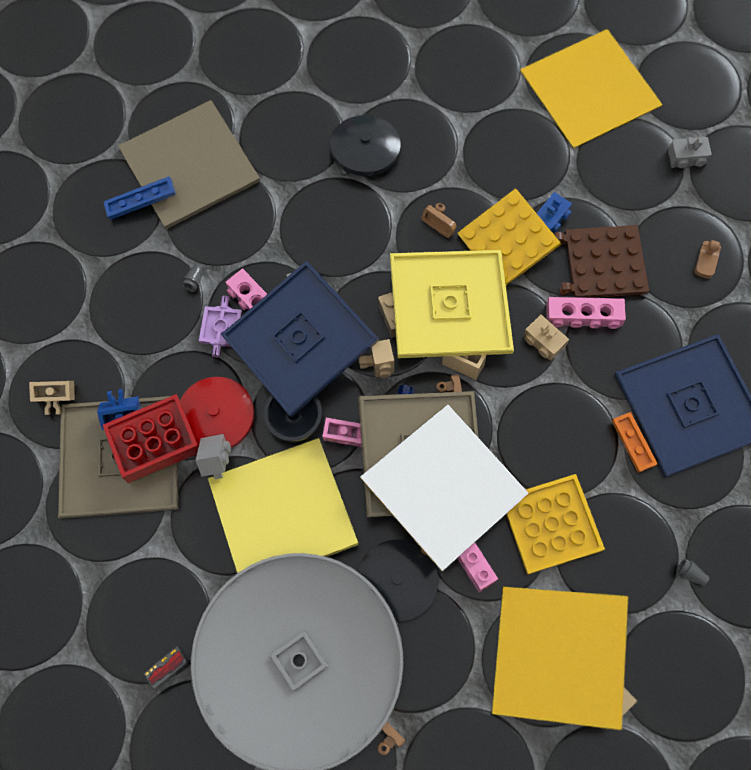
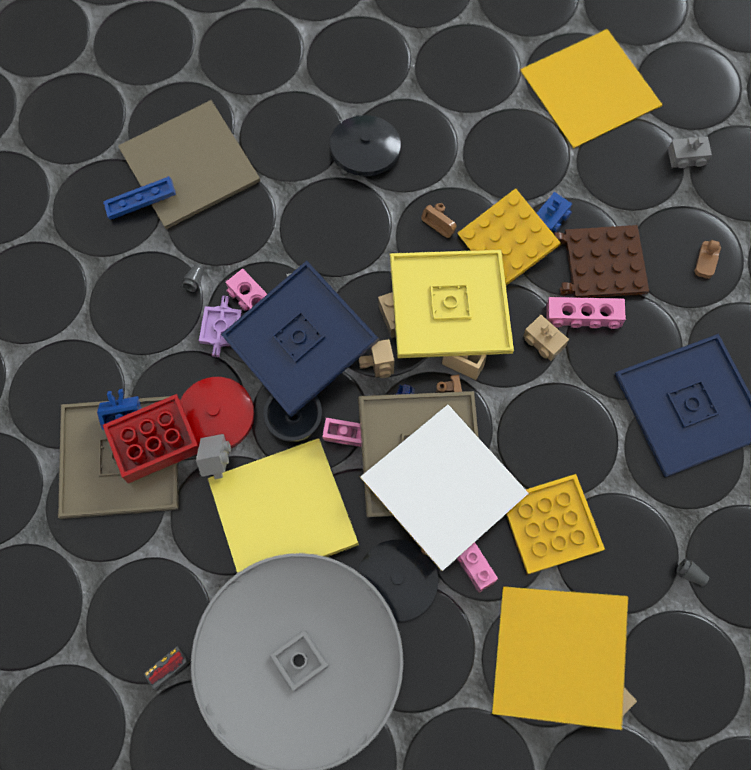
(52, 391): tan brick -> none
(392, 739): medium nougat piece -> none
(634, 442): orange plate -> none

